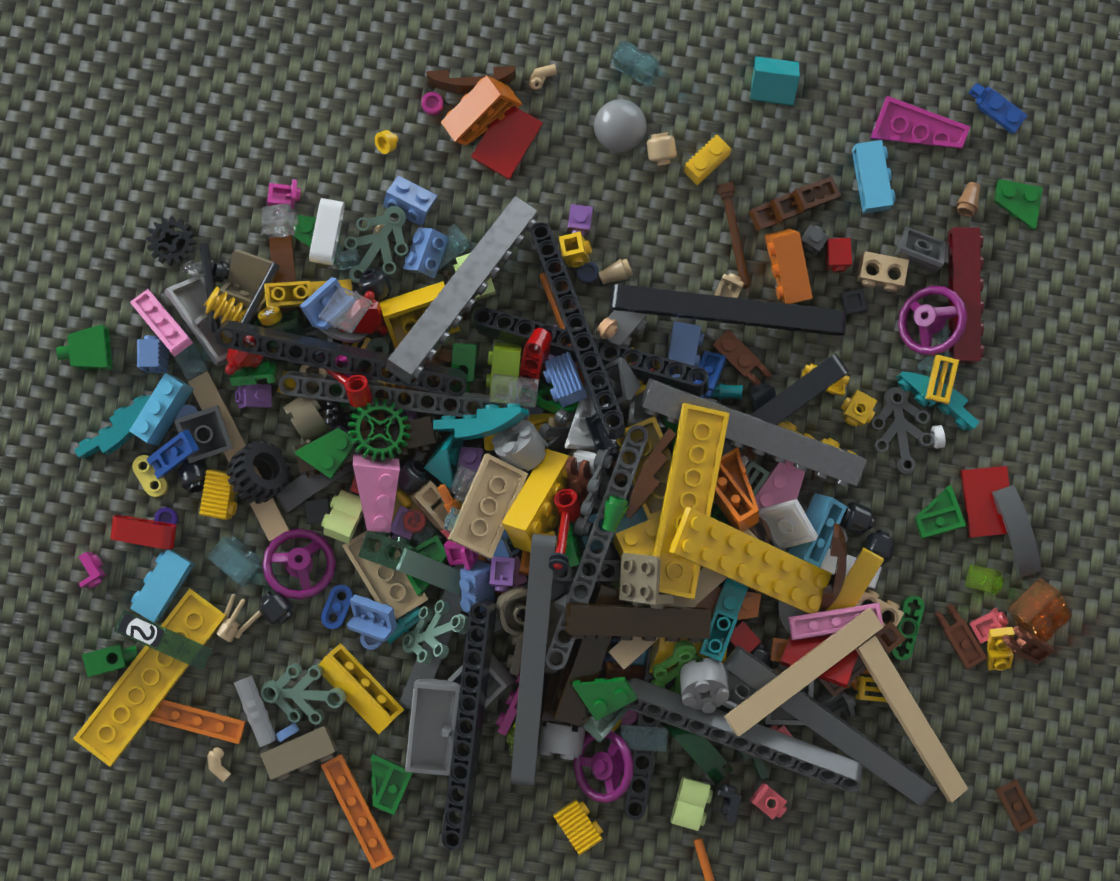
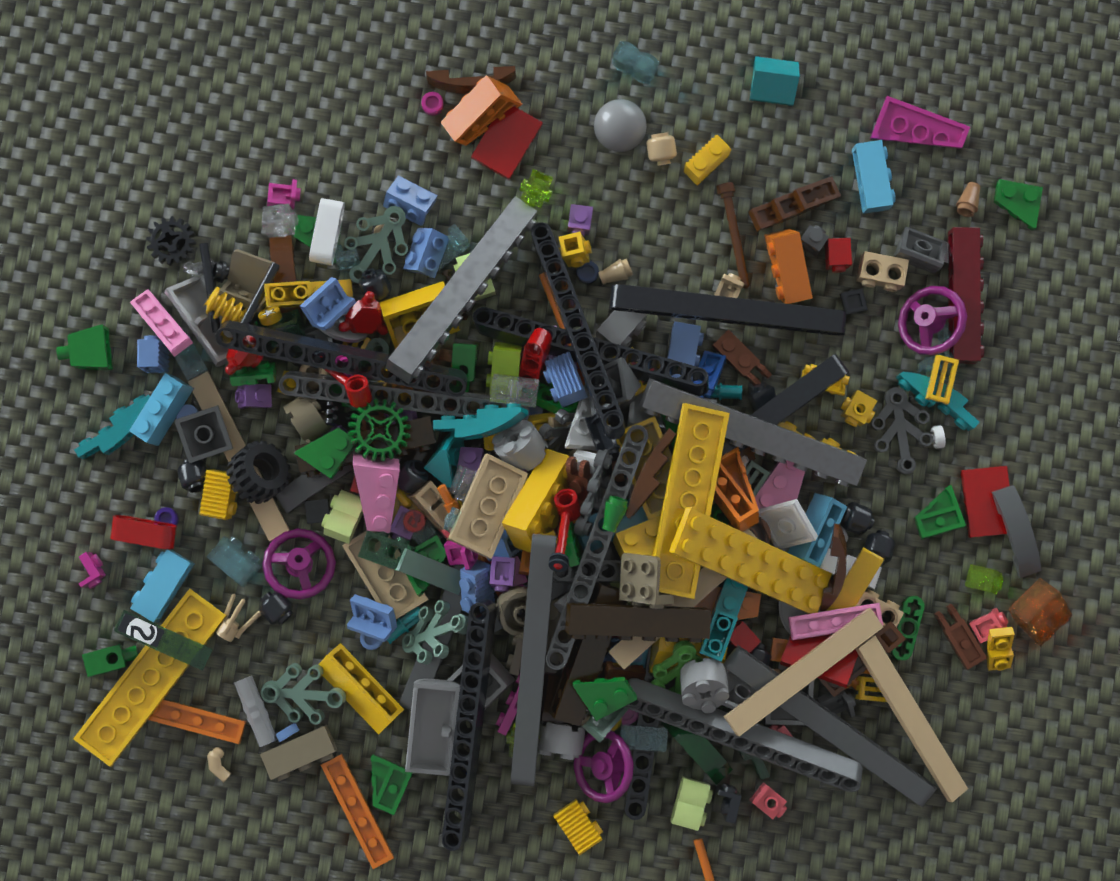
(147, 477): light yellow plate -> none
(172, 454): blue plate -> none
(336, 606): blue plate -> none
(345, 309): clear piece -> none
(386, 141): yellow tile -> none
(536, 189): none -> clear neon green brick
(540, 74): tan arm -> none
(607, 328): light nougat plate -> none
(998, 108): blue hinge -> none
(1016, 806): reddish brown plate -> none
(1028, 645): copper hinge -> none

